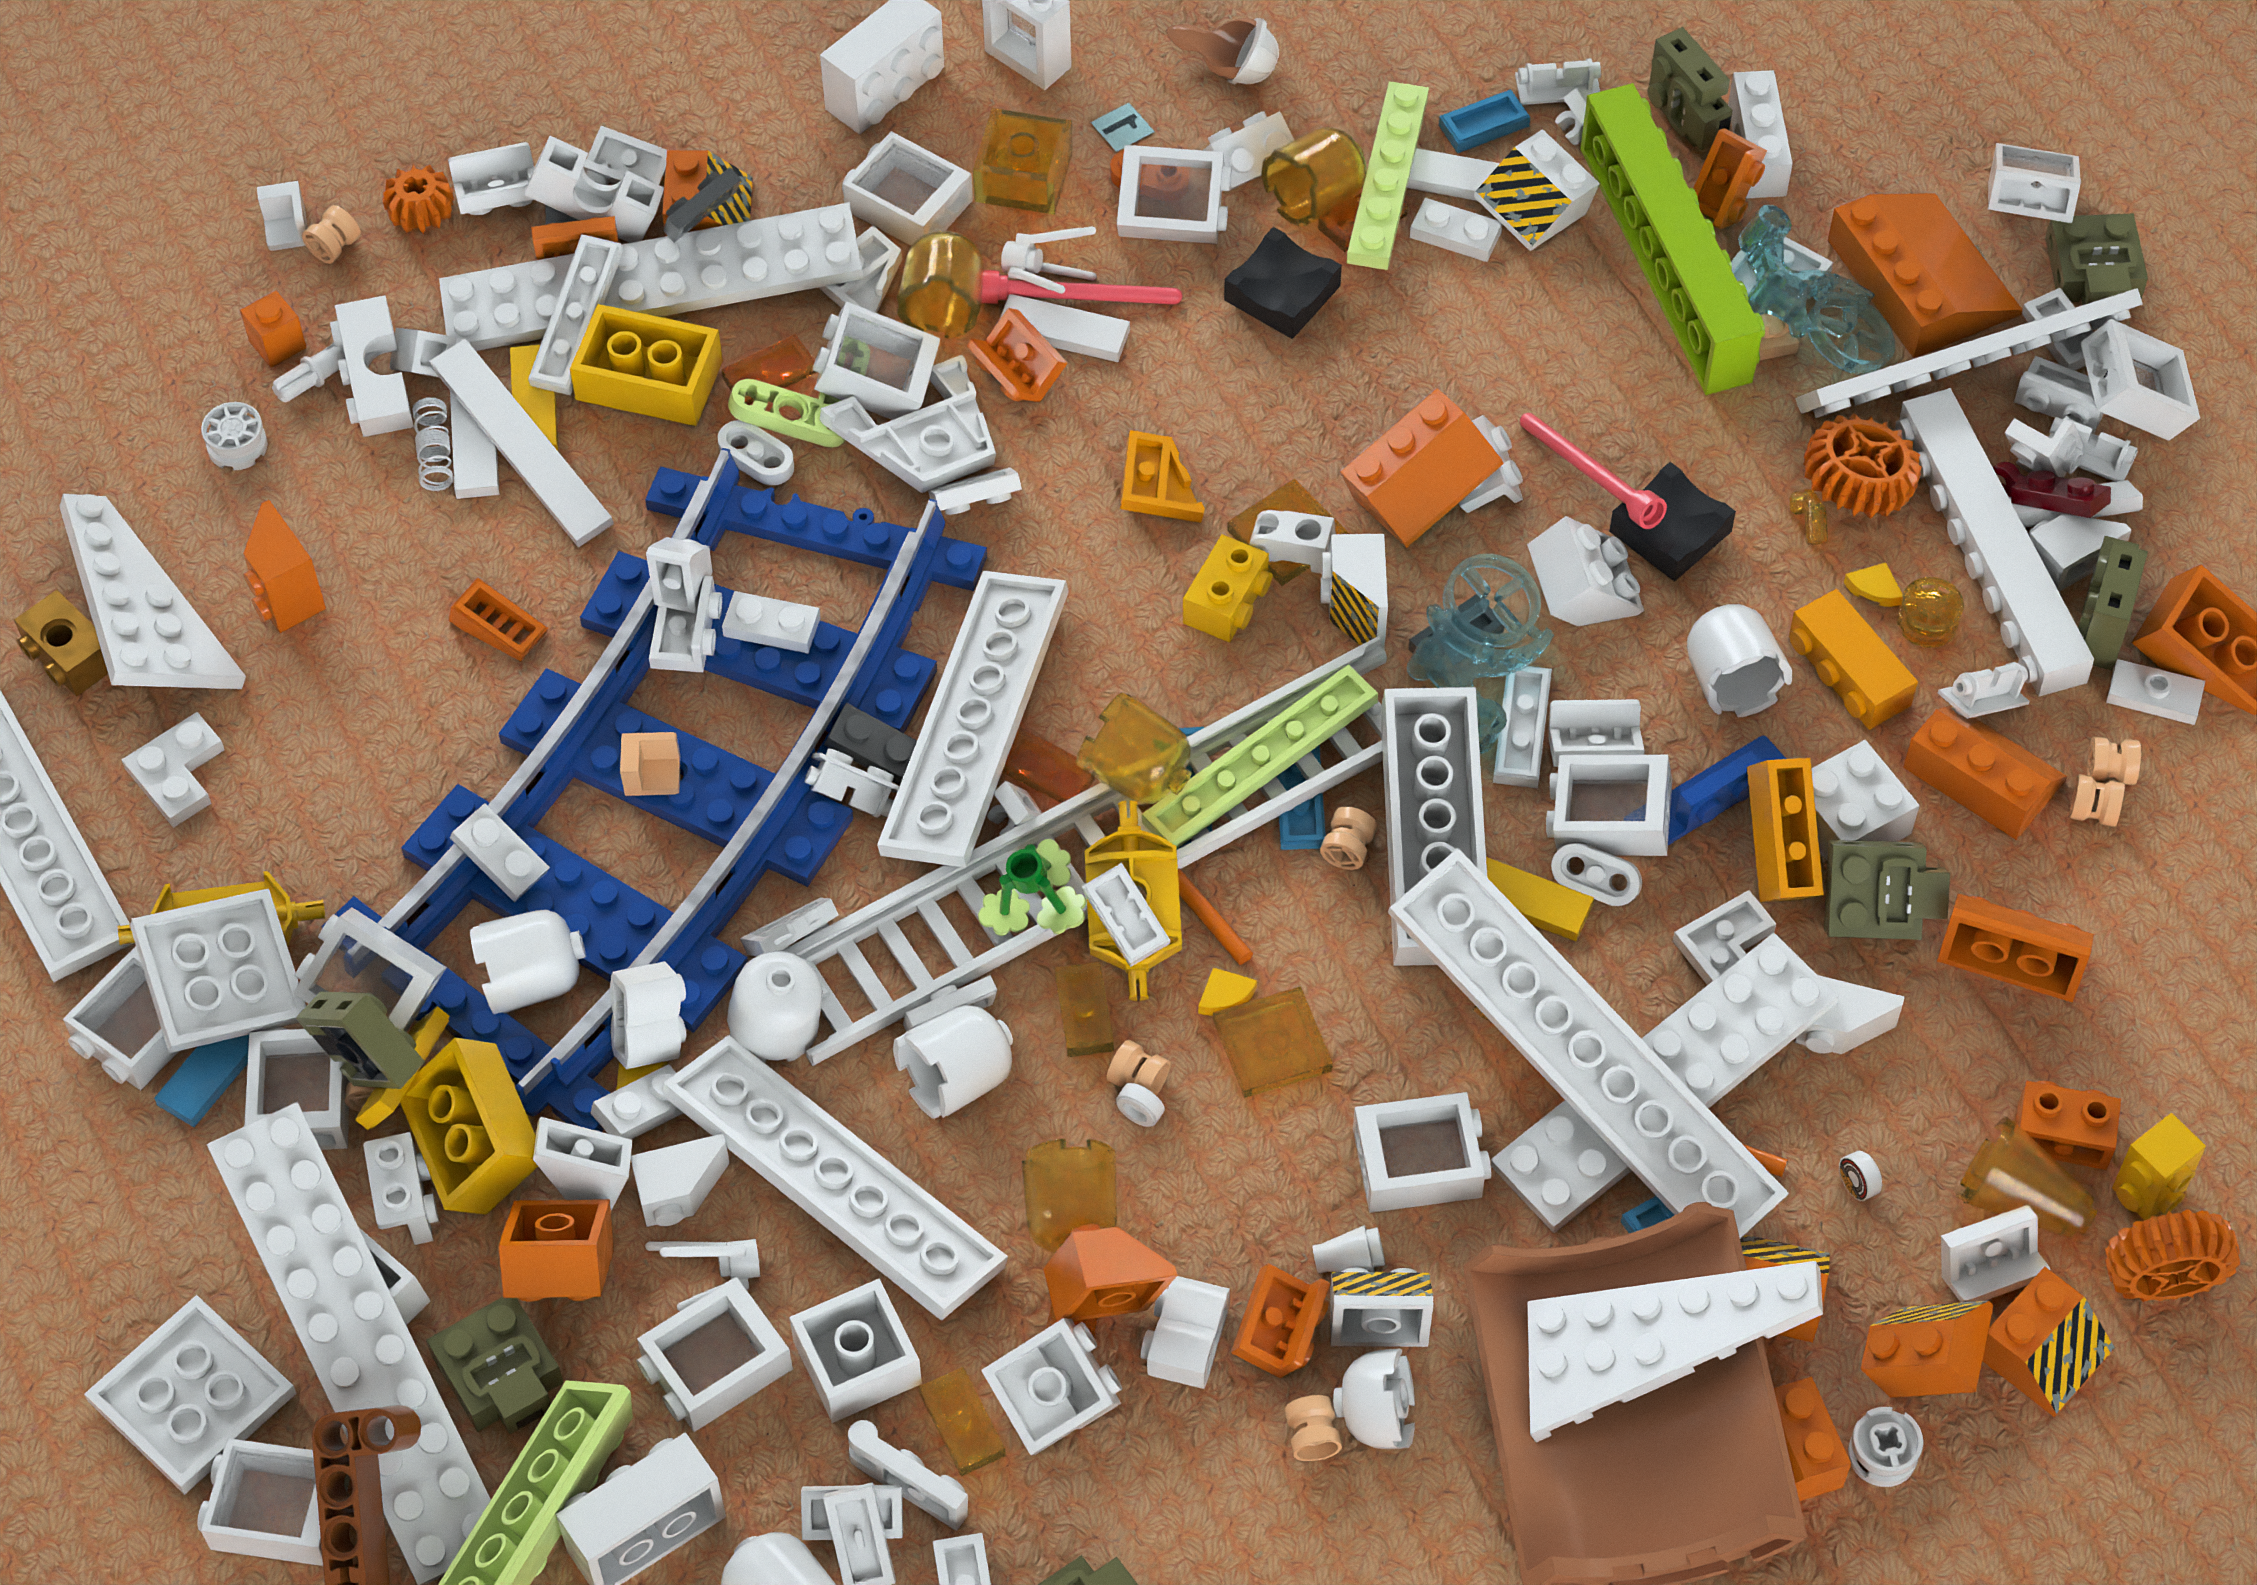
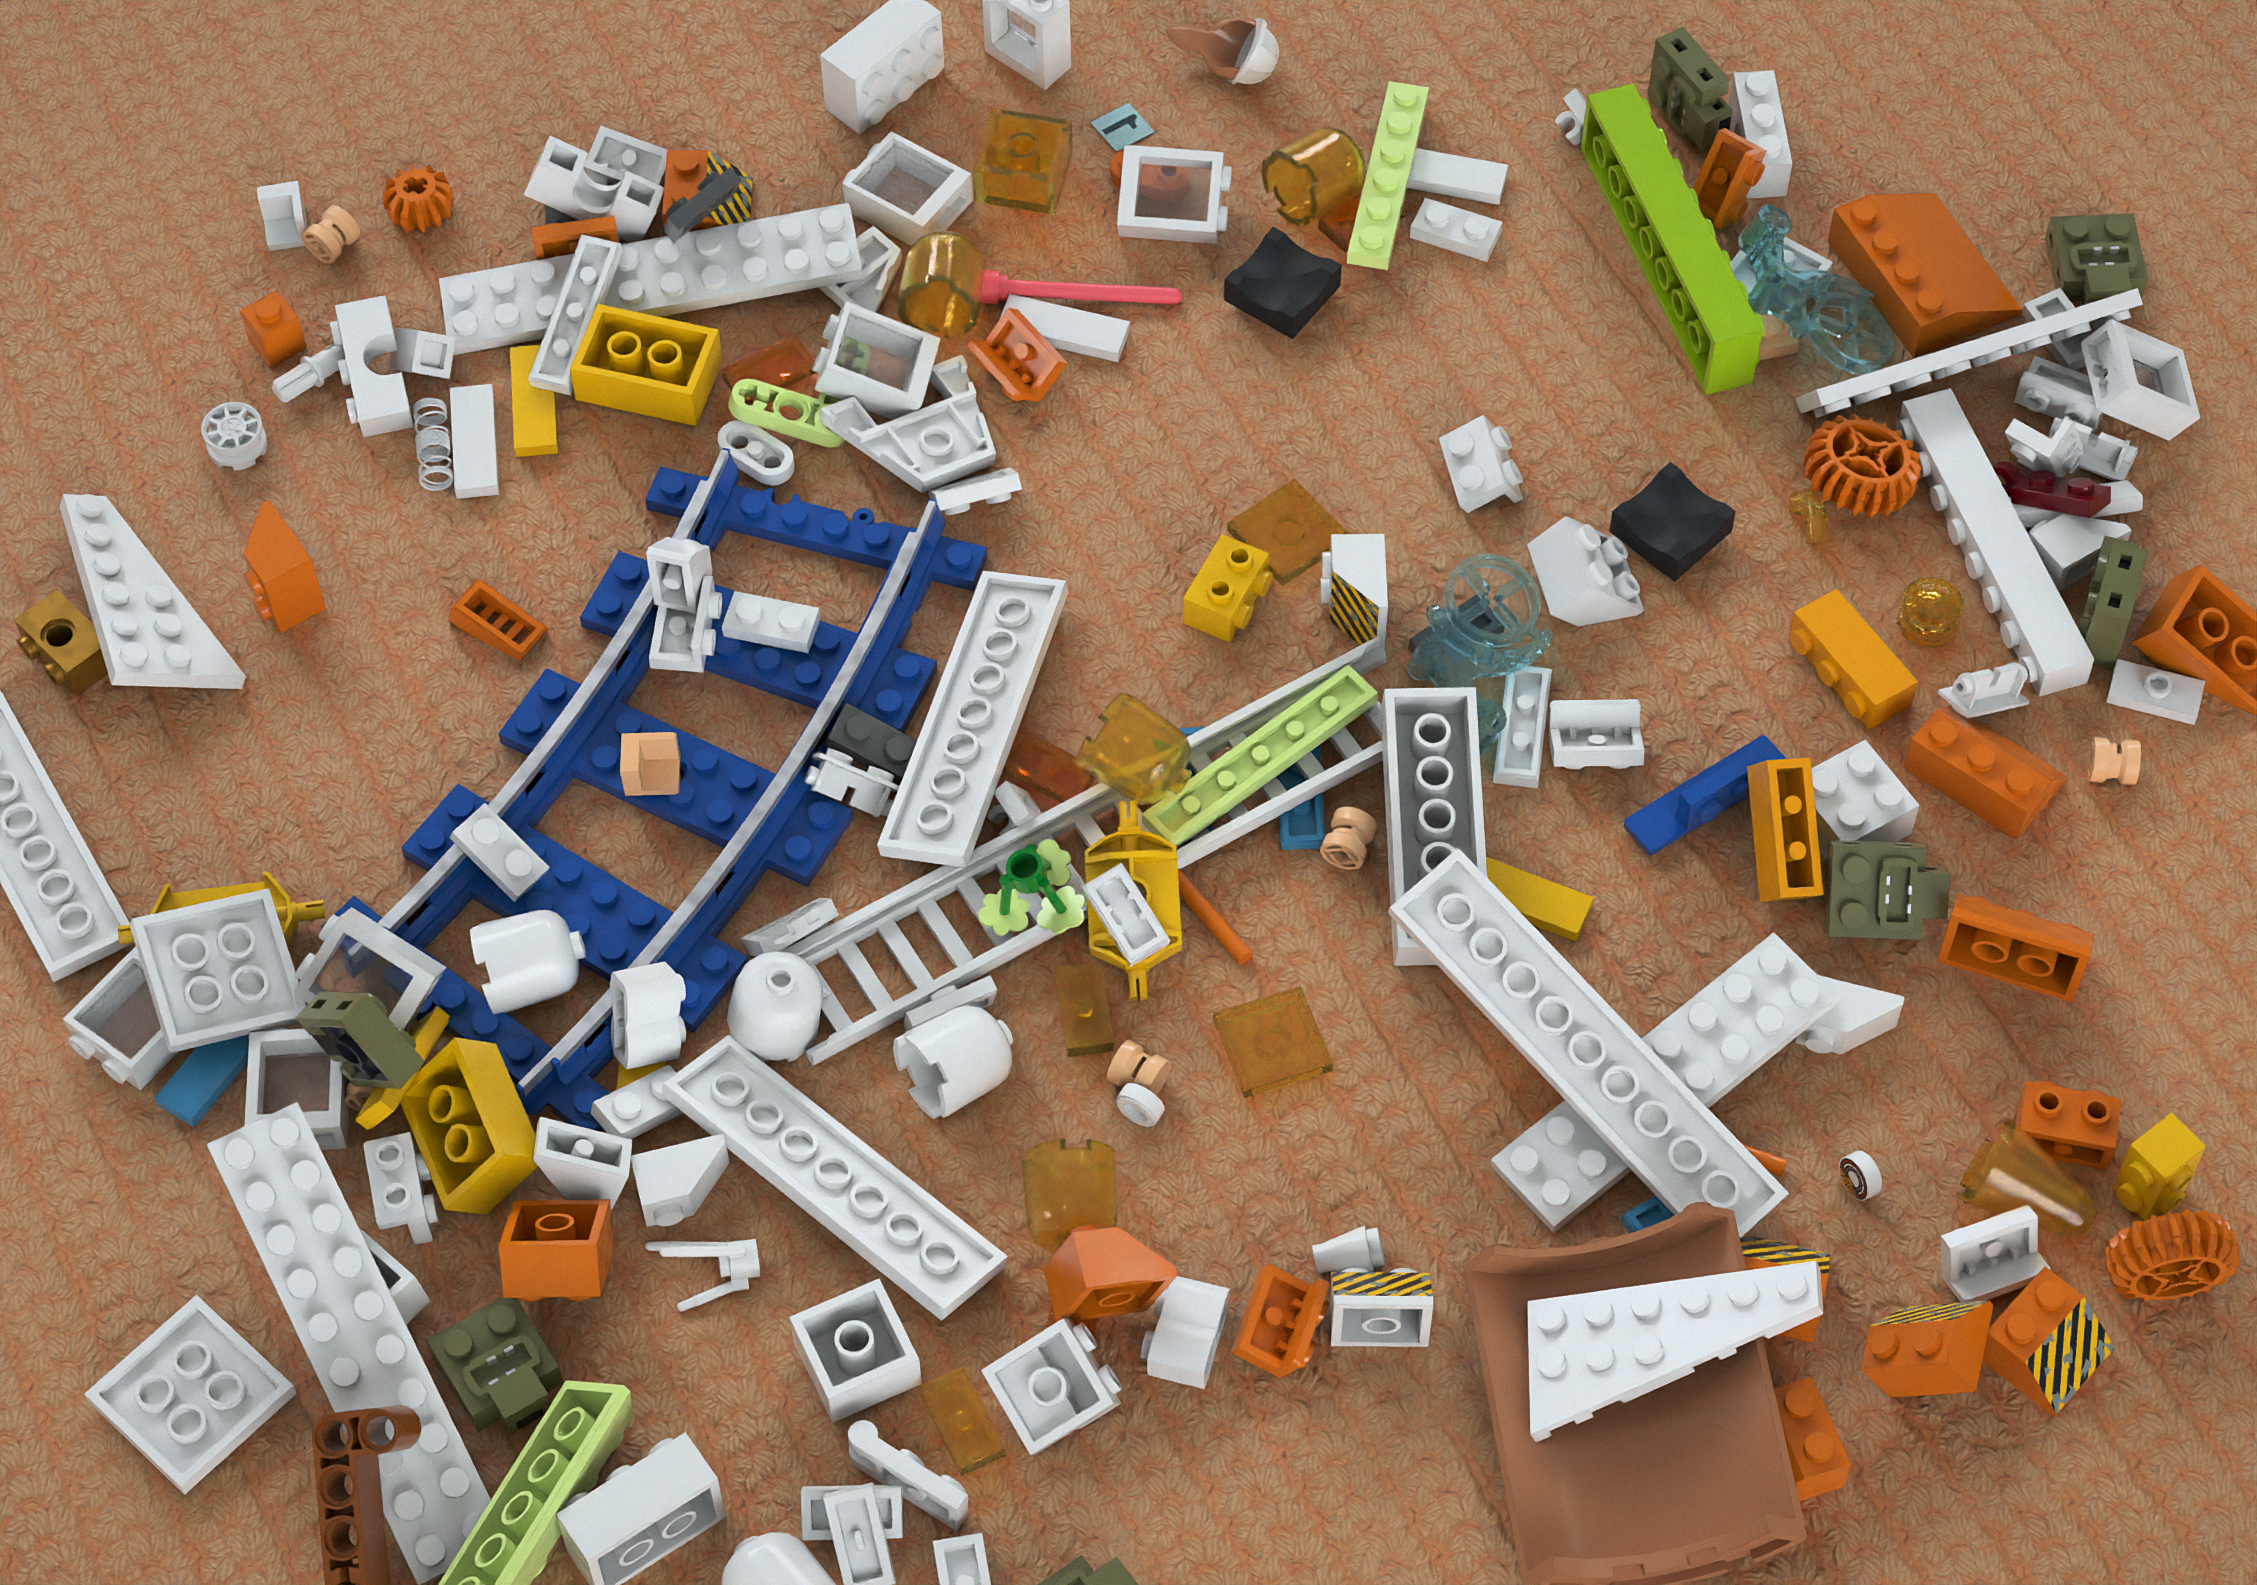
(165, 767): white plate -> none
(263, 1503): window -> none
(492, 178): white bracket -> none
(521, 442): white tile -> none
(713, 1355): white window -> none
(1023, 259): white plant -> none
(1157, 480): light orange wing -> none
(1225, 991): yellow tile -> none
(1250, 145): white bracket -> none
(1293, 536): white leg -> none
(1313, 1428): light nougat wheel -> none
(1377, 1399): white cylinder -> none
(1420, 1152): white window -> none
(1421, 468): orange slope -> none
(1484, 121): dark azure tile -> none
(1537, 190): slope -> none
(1549, 85): white hinge -> none
(1597, 874): white plate -> none
(1612, 803): white window -> none
(1642, 506): coral piece -> none
(1723, 934): white plate -> none
(1737, 660): white cylinder -> none
(1875, 584): yellow tile -> none
(1886, 1446): white wheel -> none
(2034, 185): white window -> none
(2107, 802): light nougat wheel -> none

